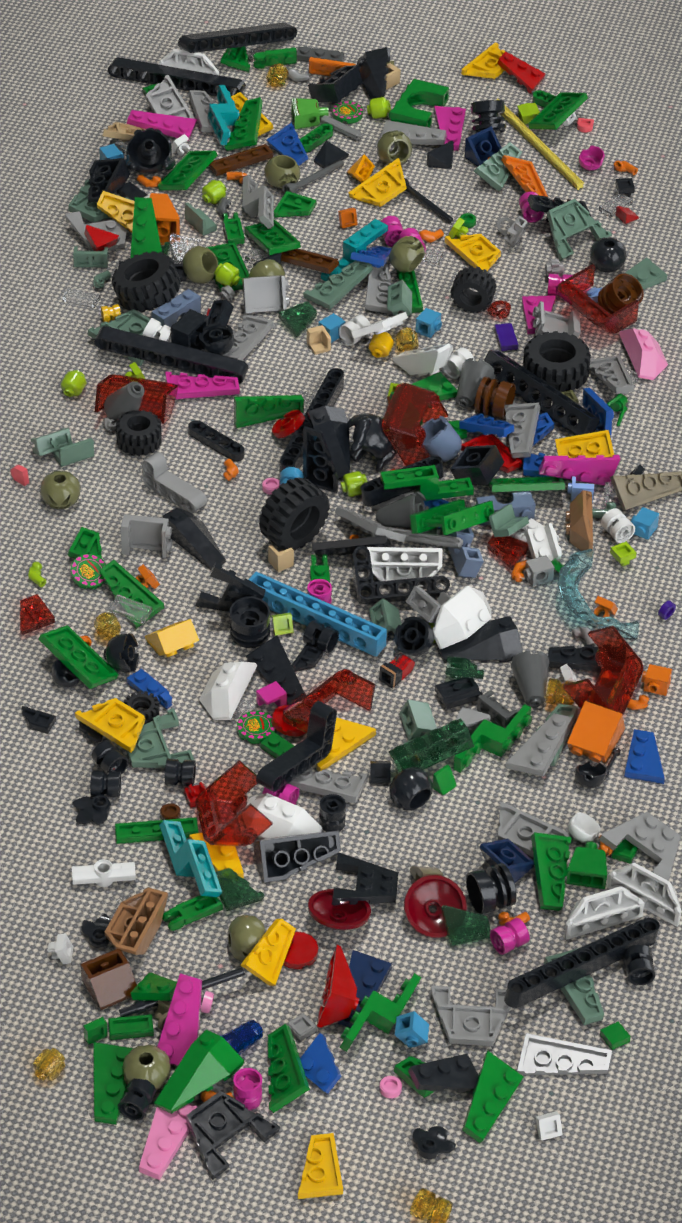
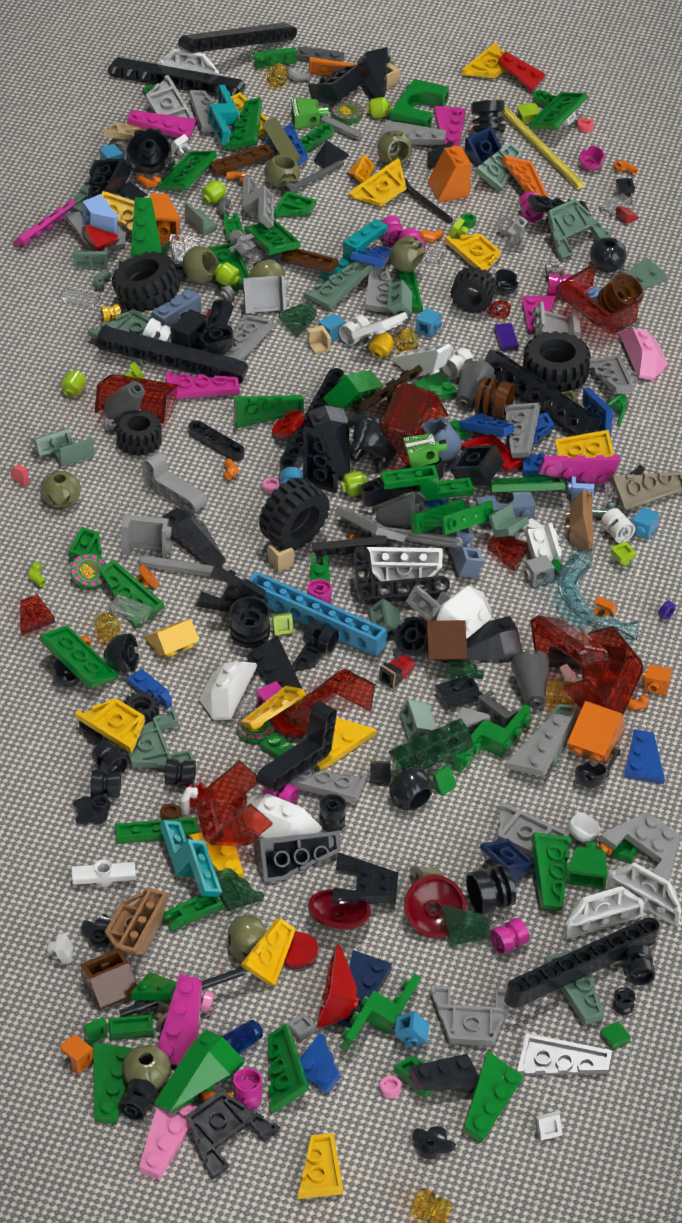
(38, 720): black tile -> none
(46, 223): none -> dark pink wing
(49, 1064): clear yellow head -> none
(79, 1053): none -> orange panel
(99, 214): none -> light blue slope
(177, 566): none -> light grey axle
(185, 799): none -> white arm
(236, 58): green wing -> none
(241, 243): none -> light grey hips
(273, 706): none -> yellow wing
(280, 139): none -> olive tile
(347, 217): orange tile -> none
(352, 389): none -> green wedge
(379, 394): none -> dark brown wing
(423, 449): none -> bright green torso
(446, 640): none -> reddish brown tile
(451, 175): none -> orange slope
(504, 917): orange arm -> none
(506, 281): none -> black hair
(517, 574): orange arm -> none
(558, 633): none -> clear red windscreen
(624, 995): none -> black wheel

